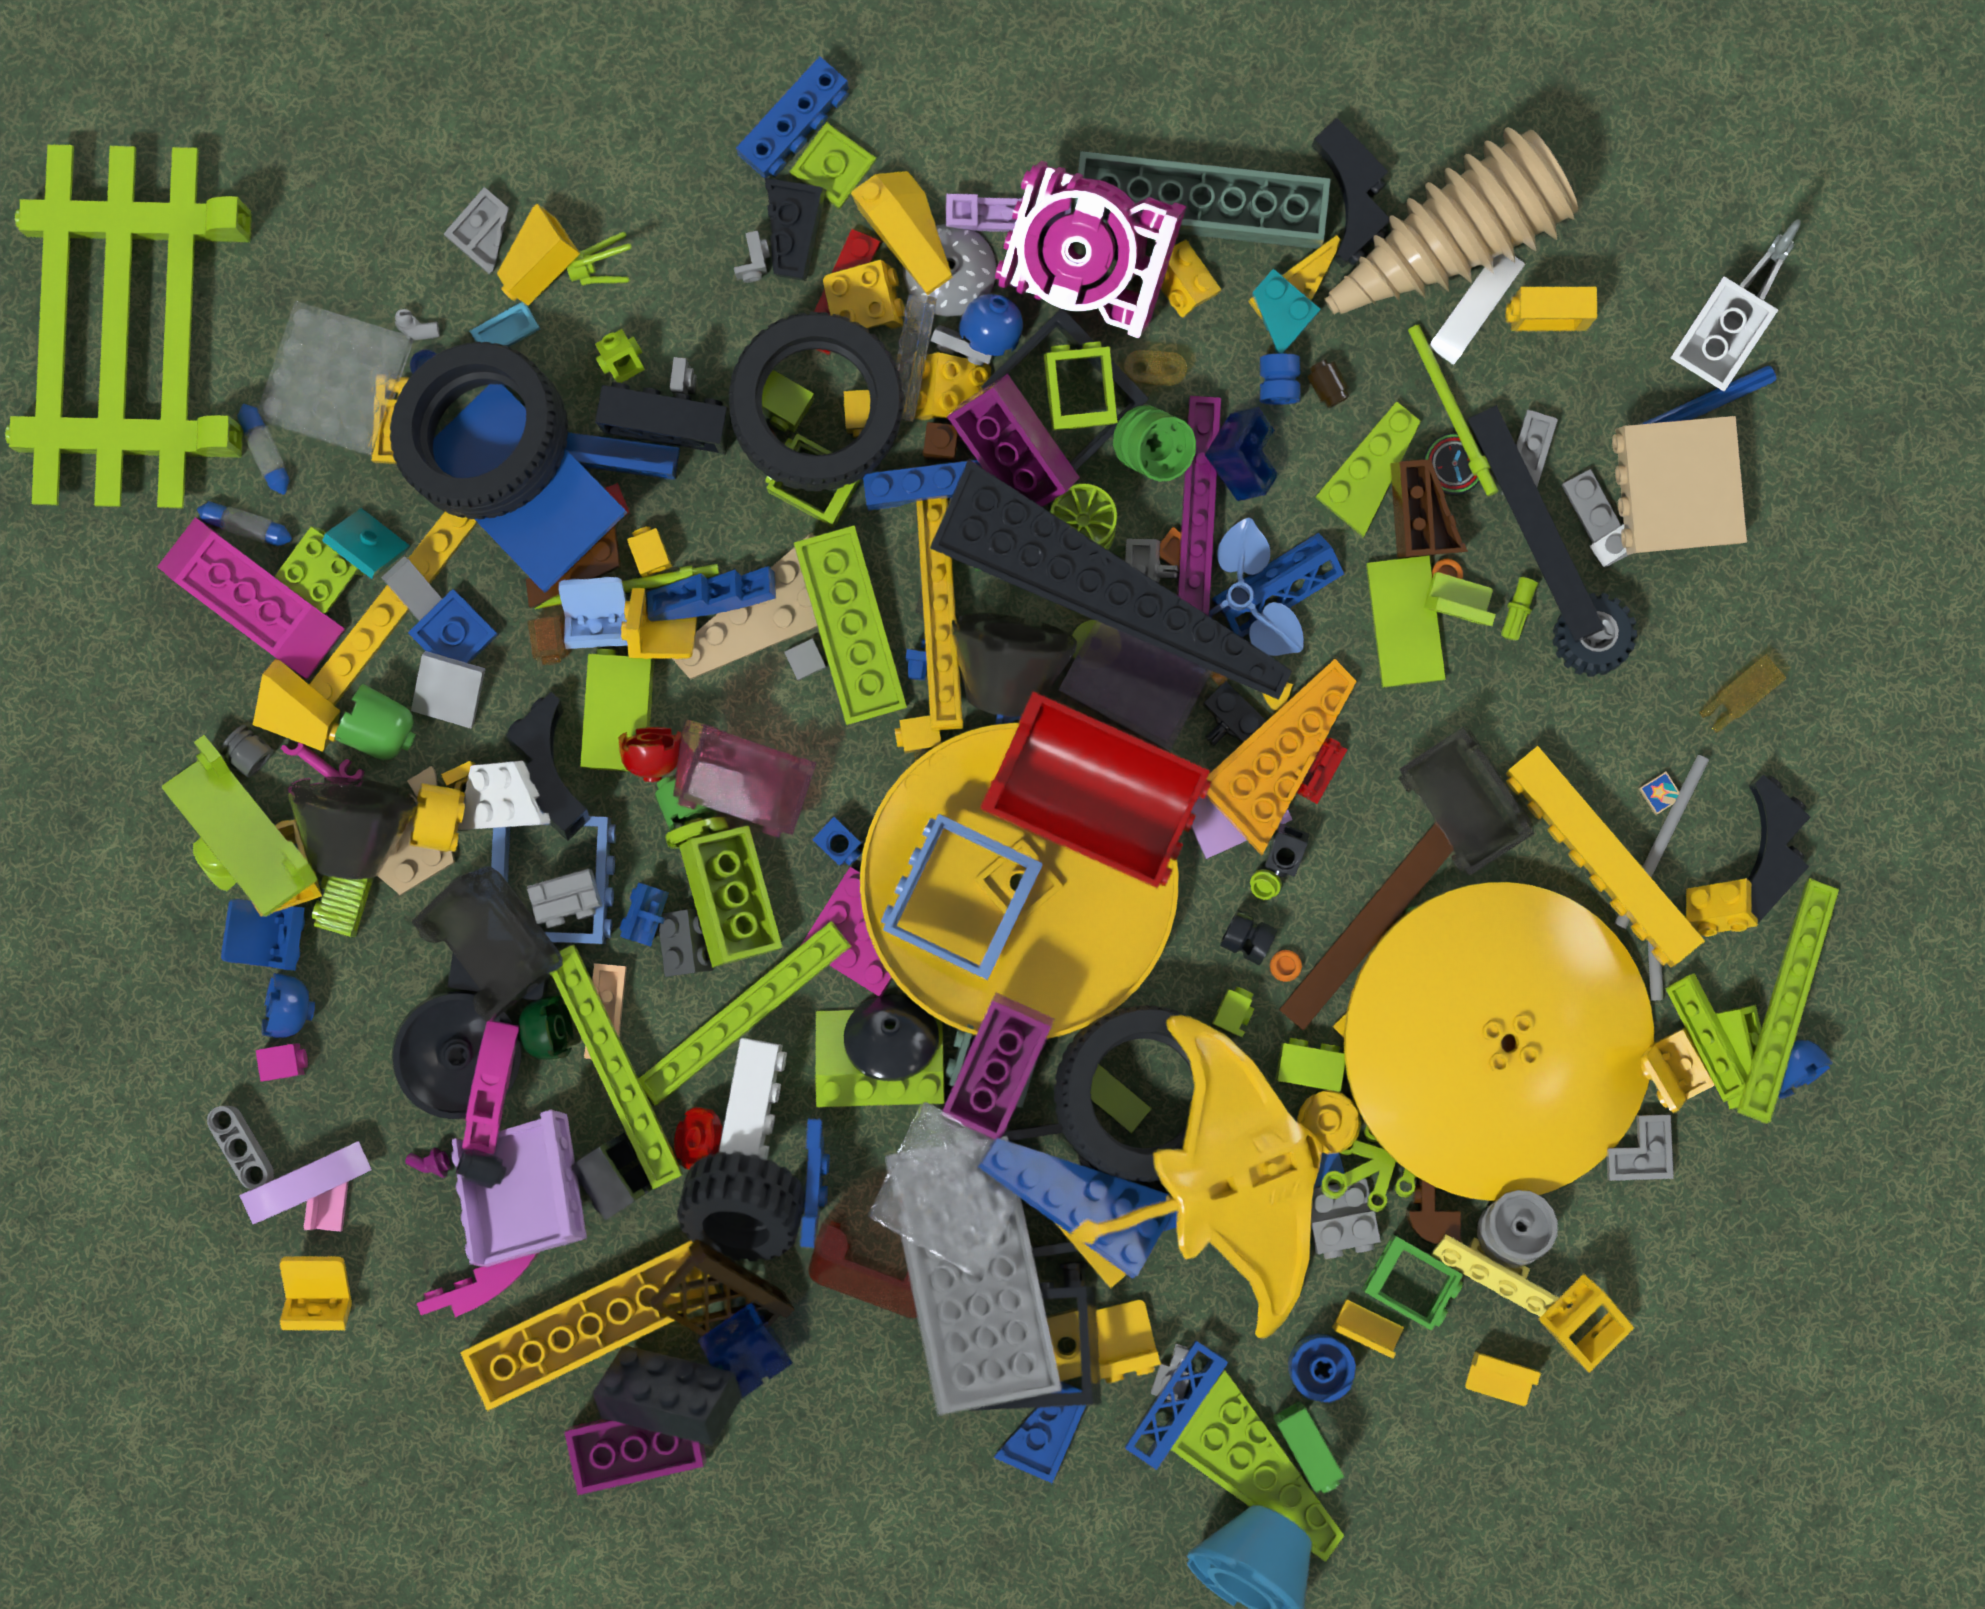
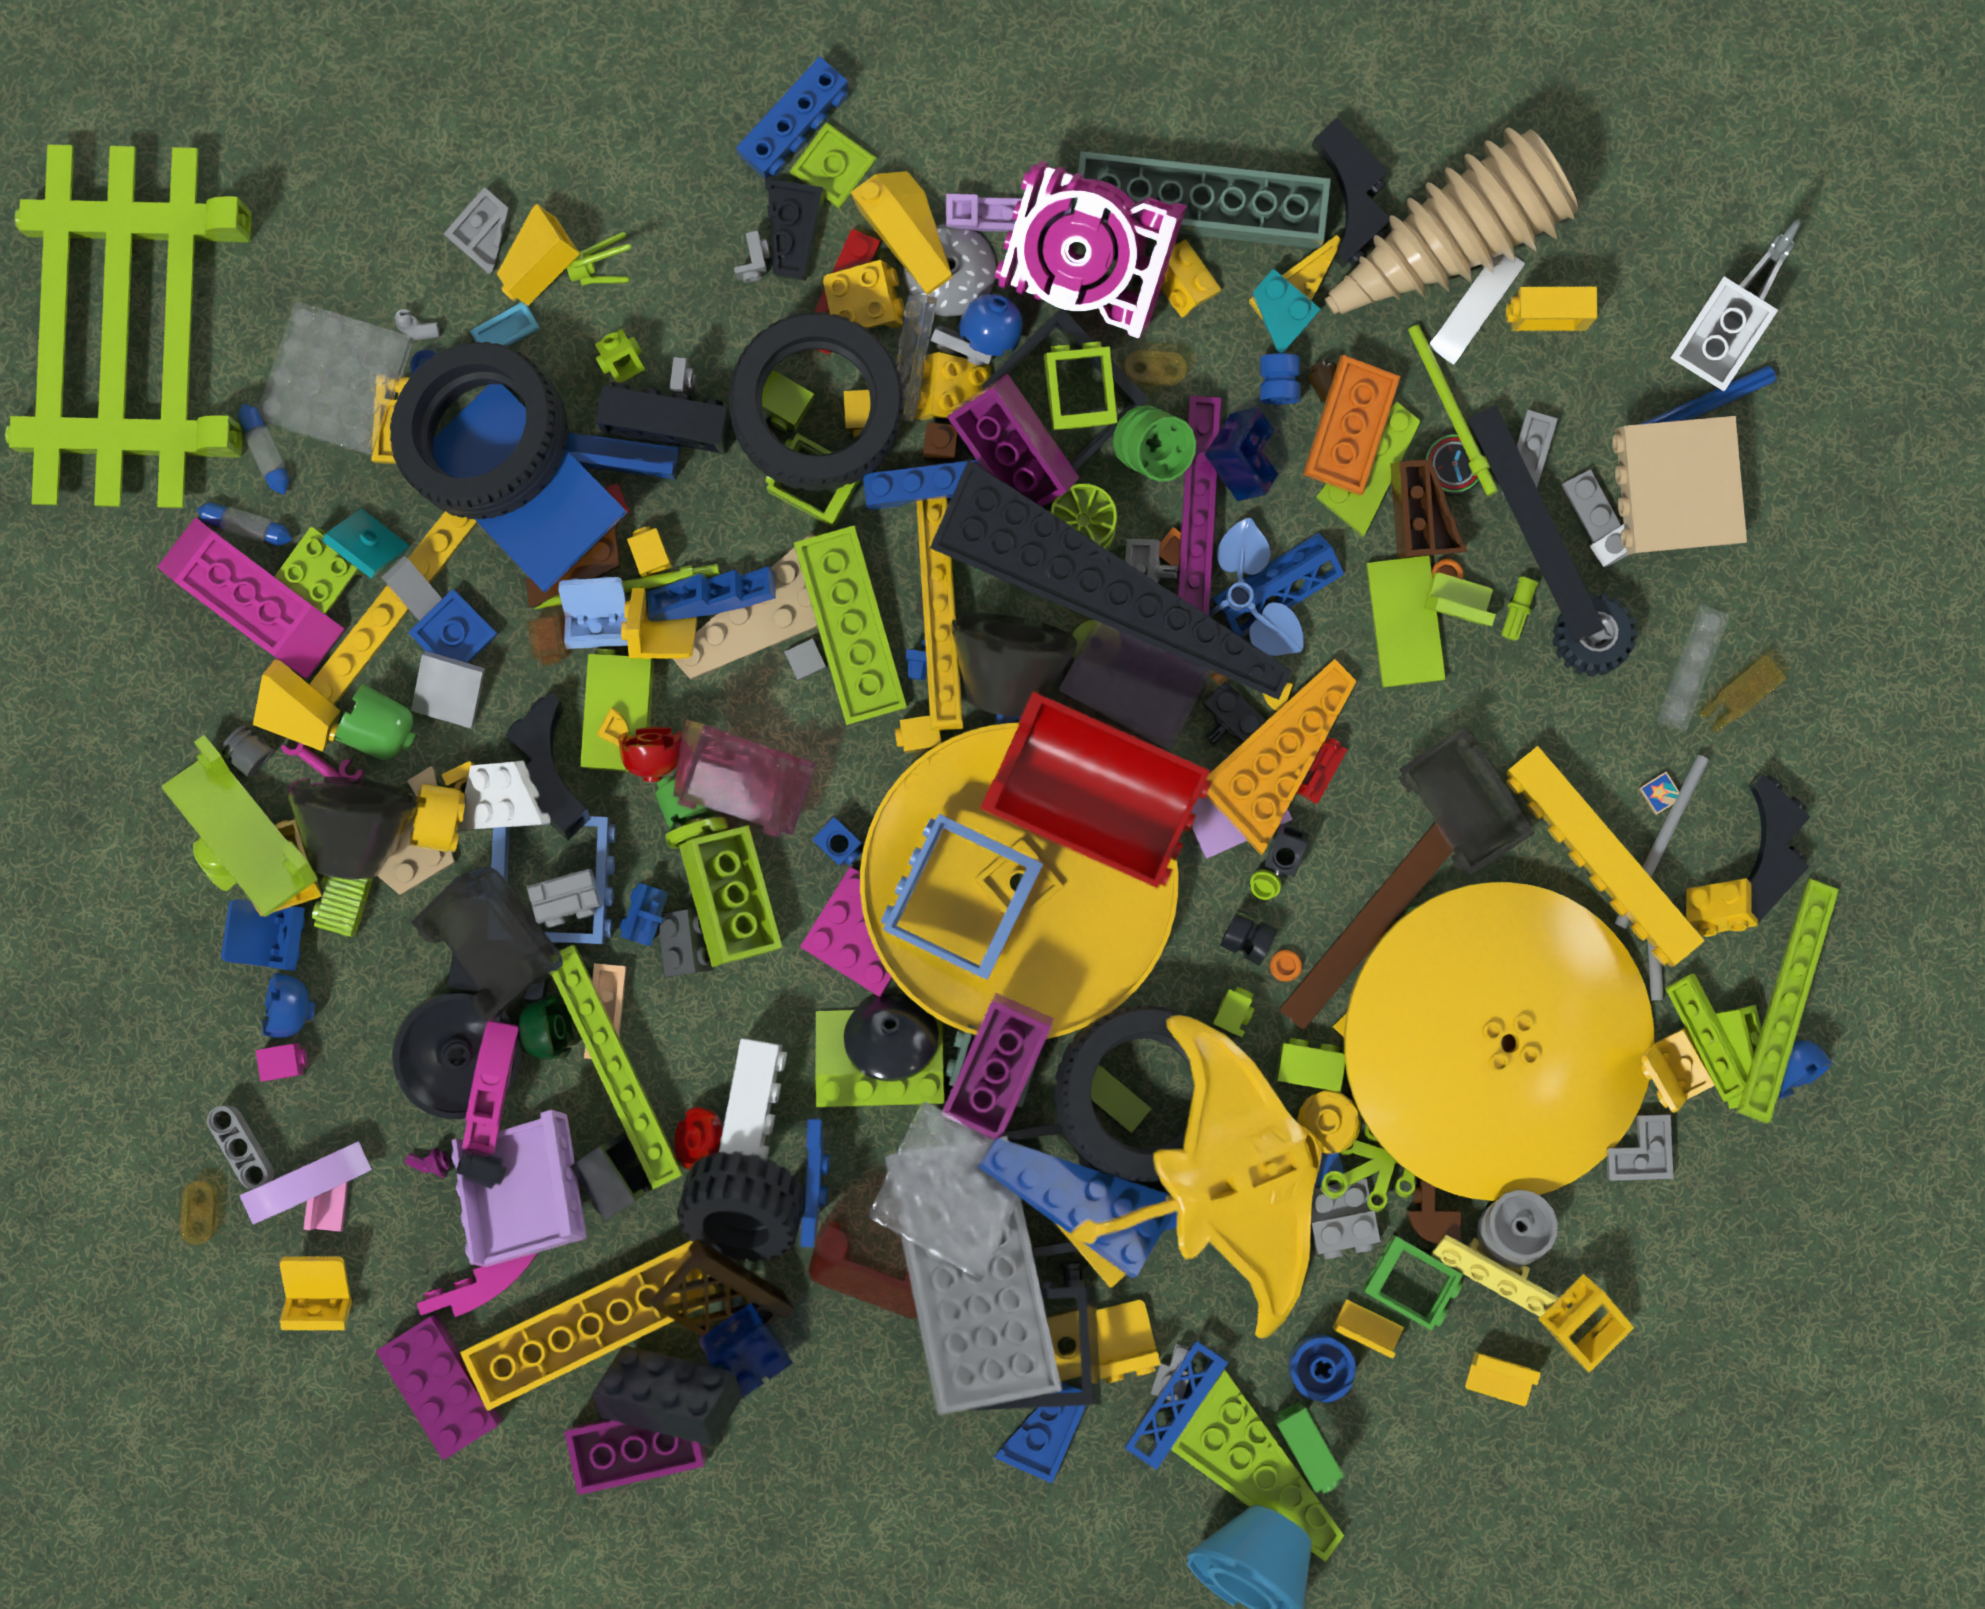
(194, 1212): none -> clear yellow plate
(438, 1386): none -> magenta brick
(613, 727): none -> yellow tile
(744, 1013): lime tile -> none
(1351, 425): none -> orange tile
(1692, 668): none -> clear plate

